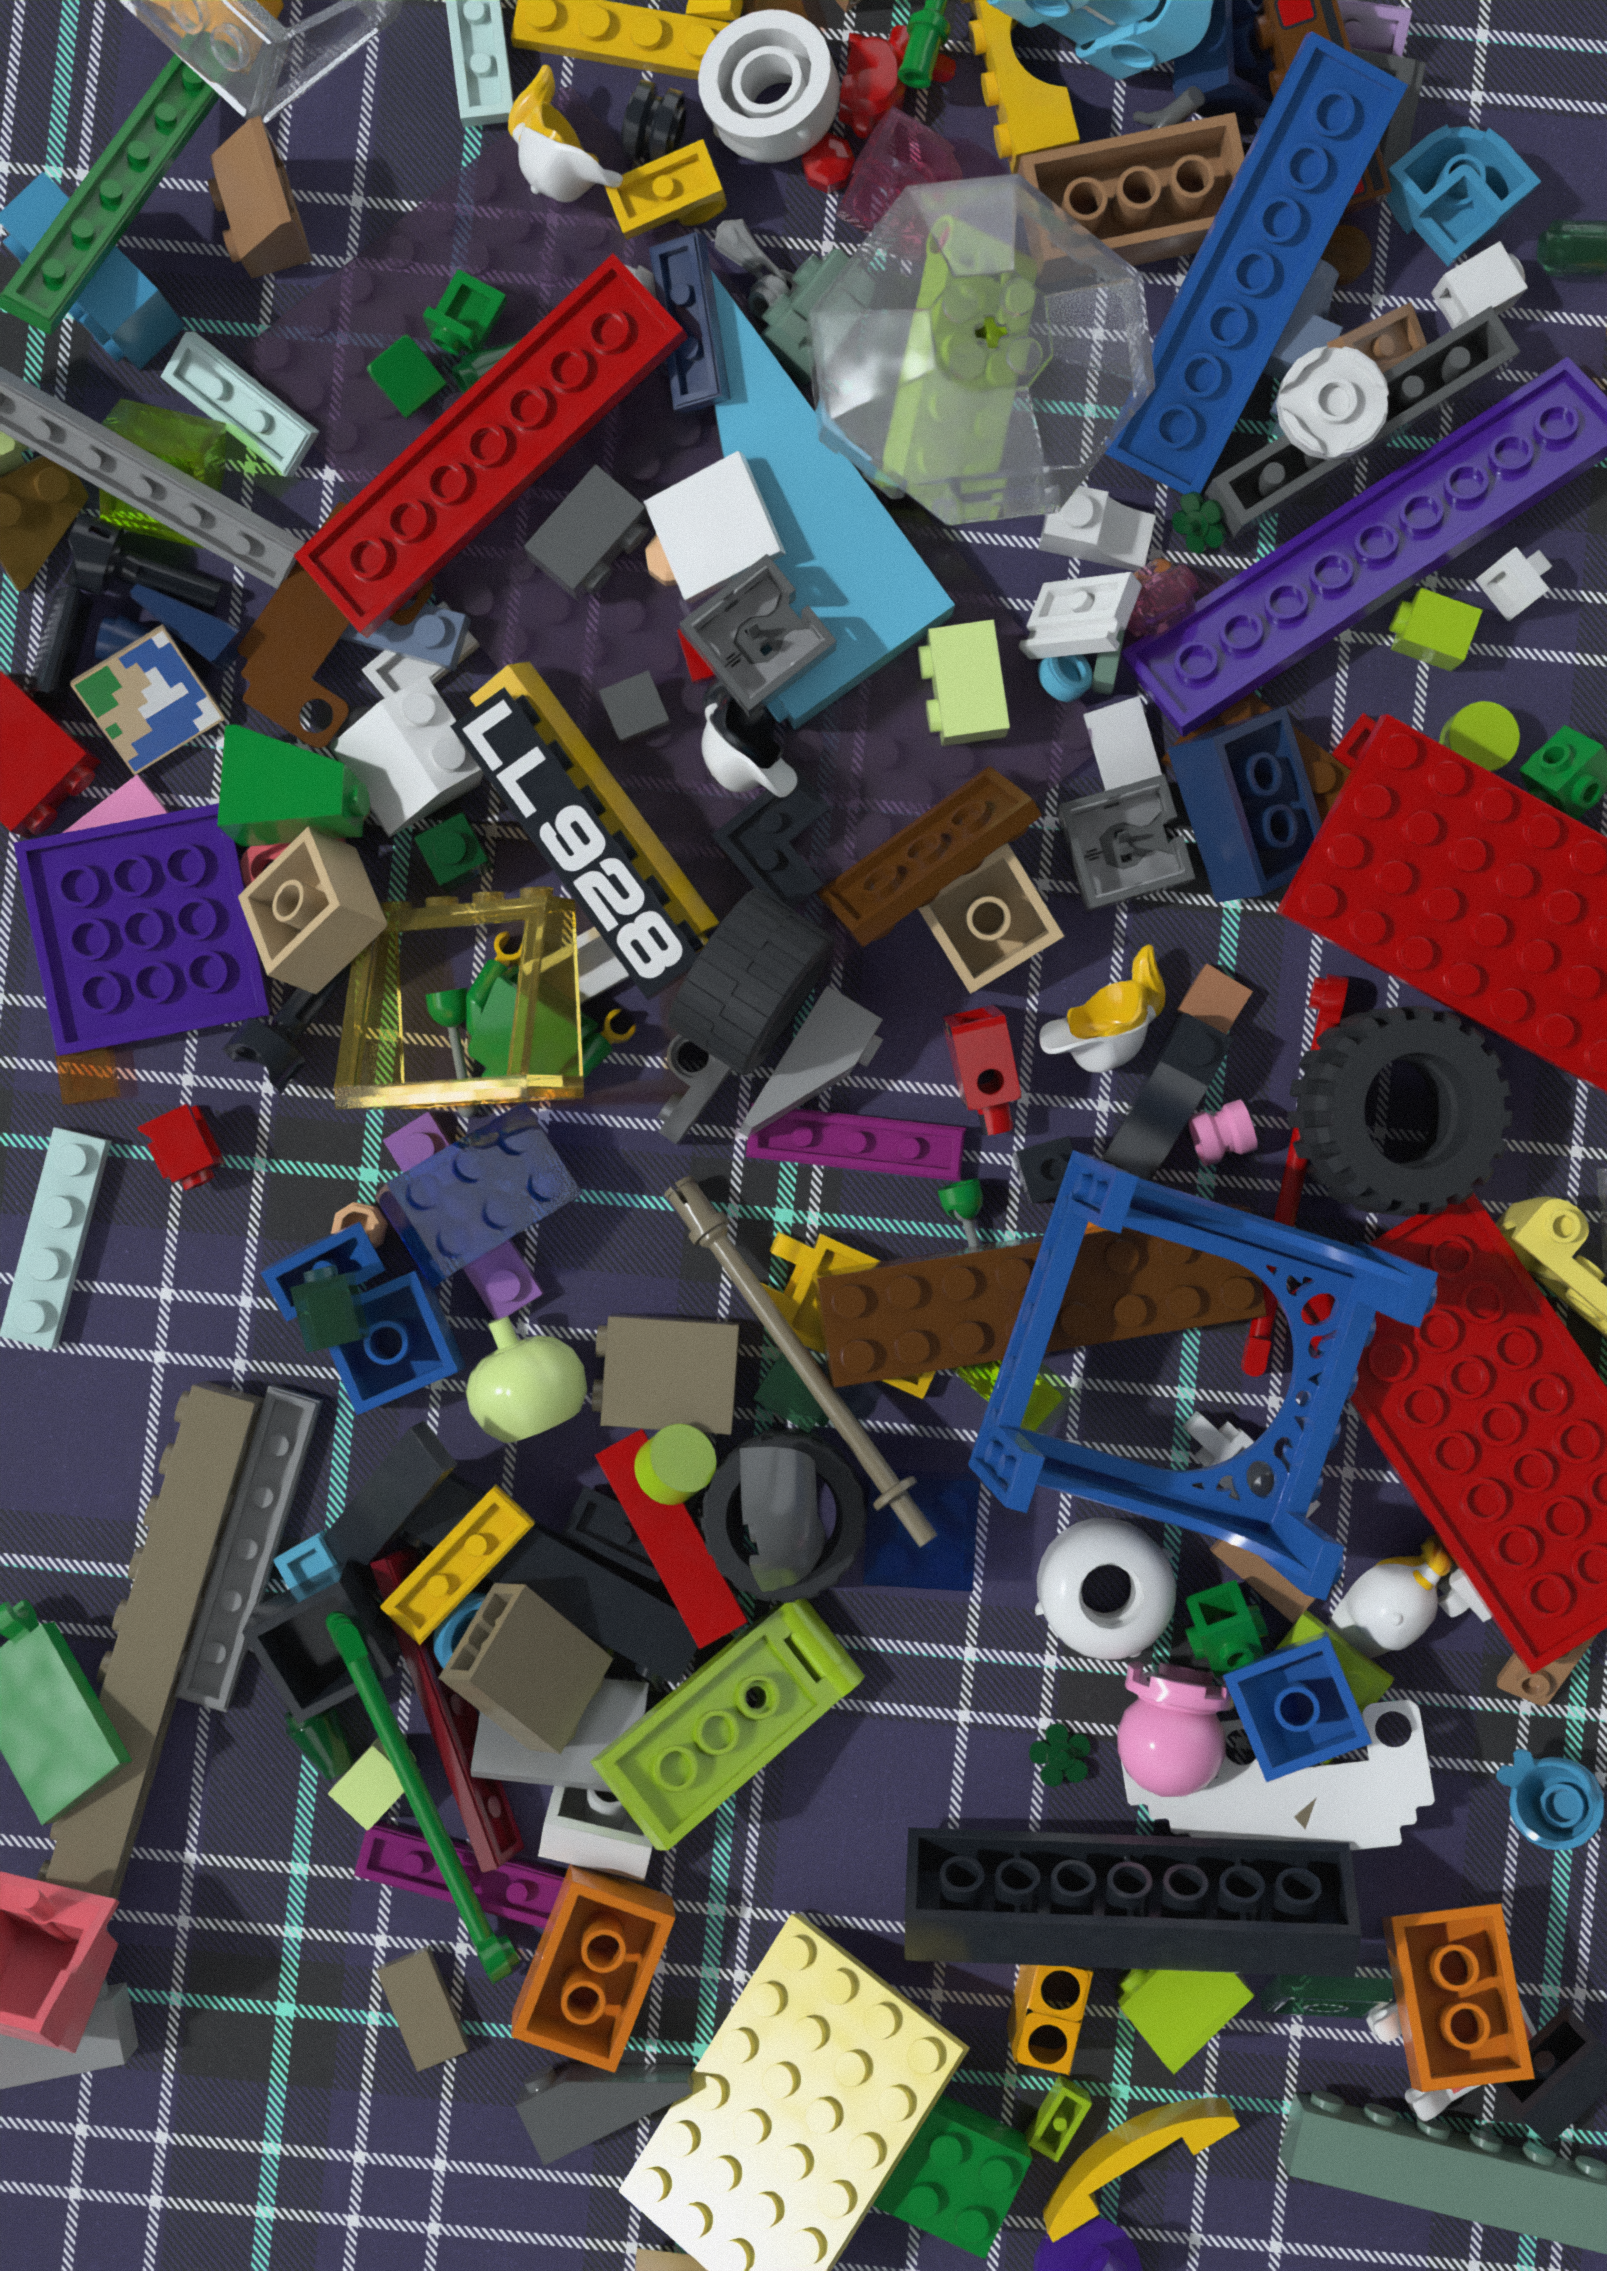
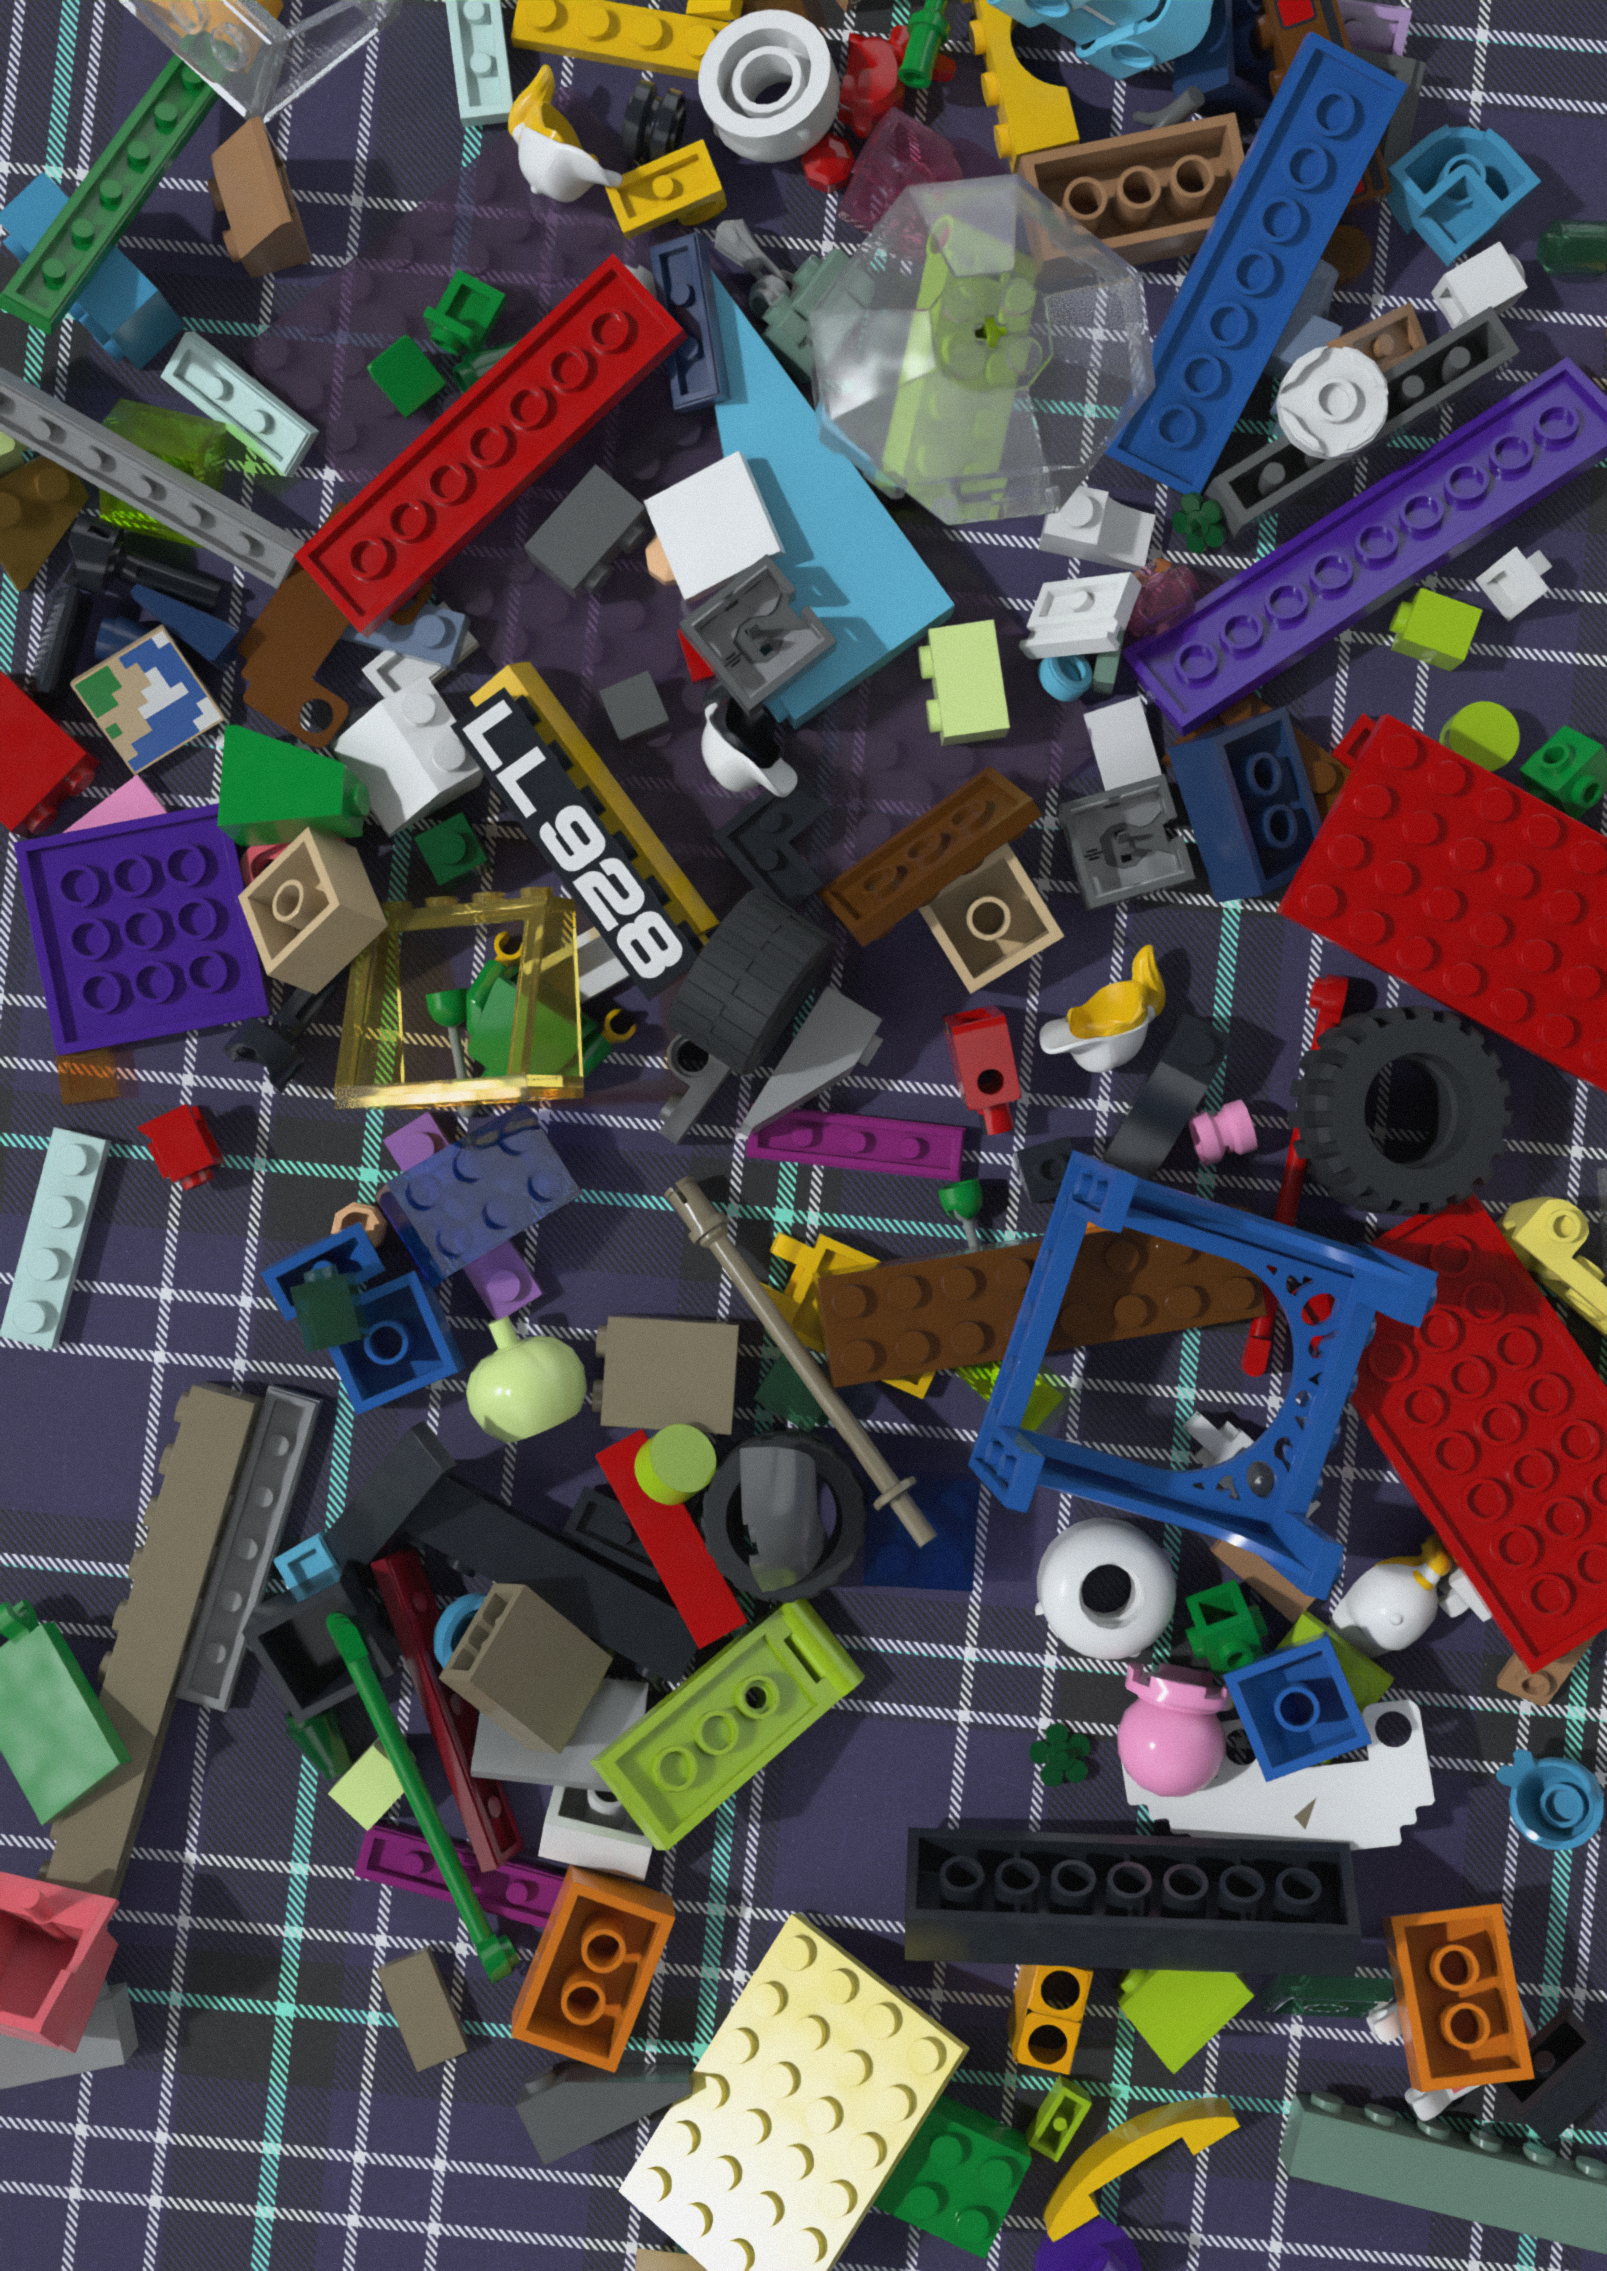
(457, 1564): yellow tile -> none
(1214, 999): nougat tile -> none

